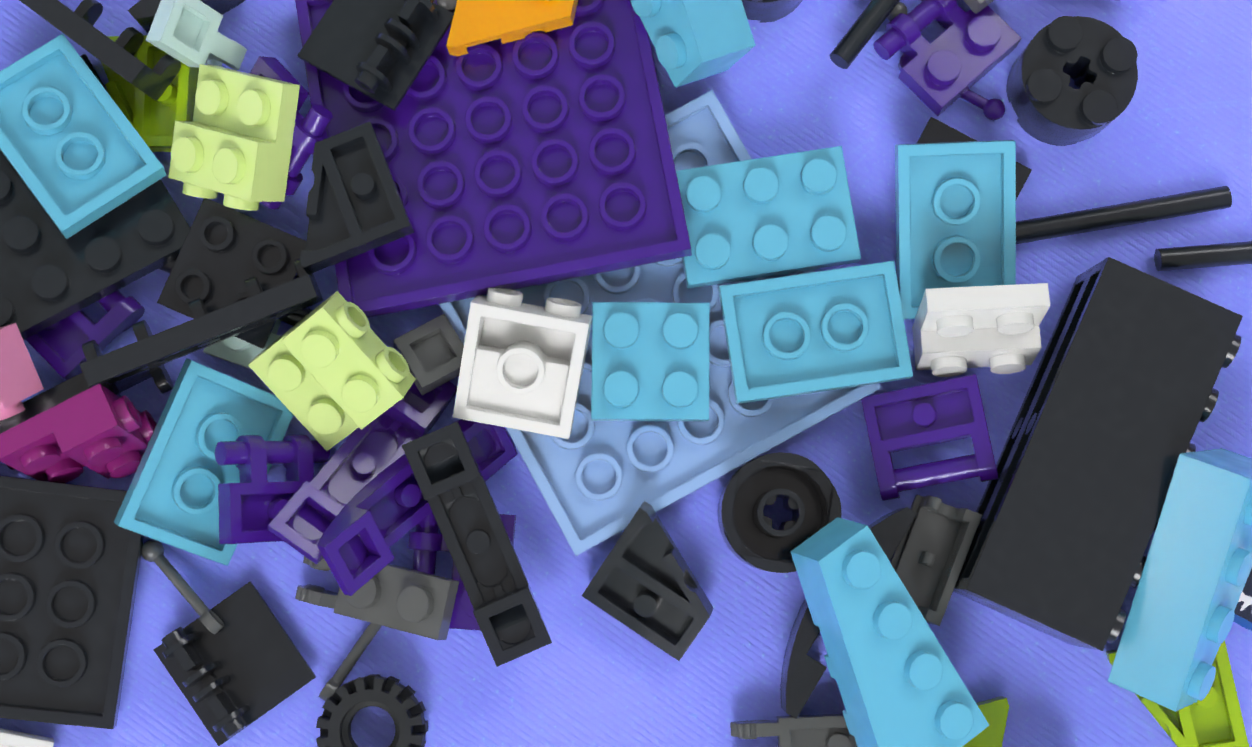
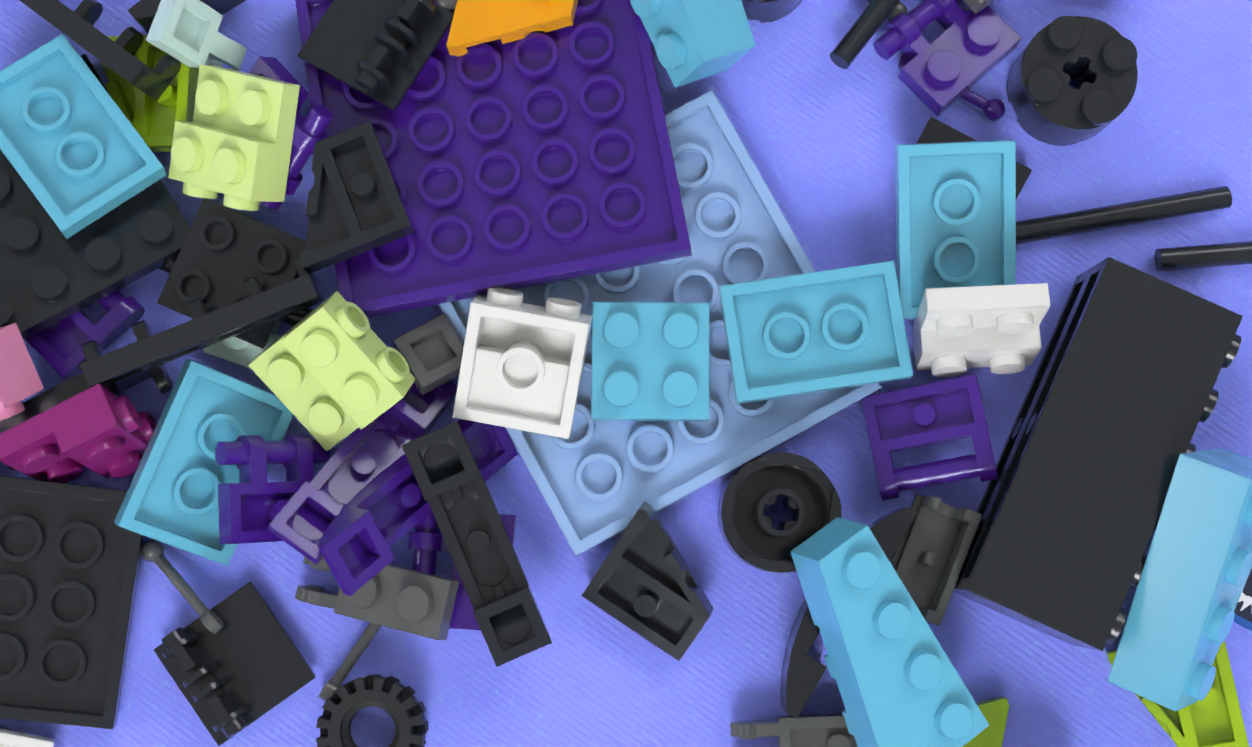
(768, 217): medium azure plate -> none

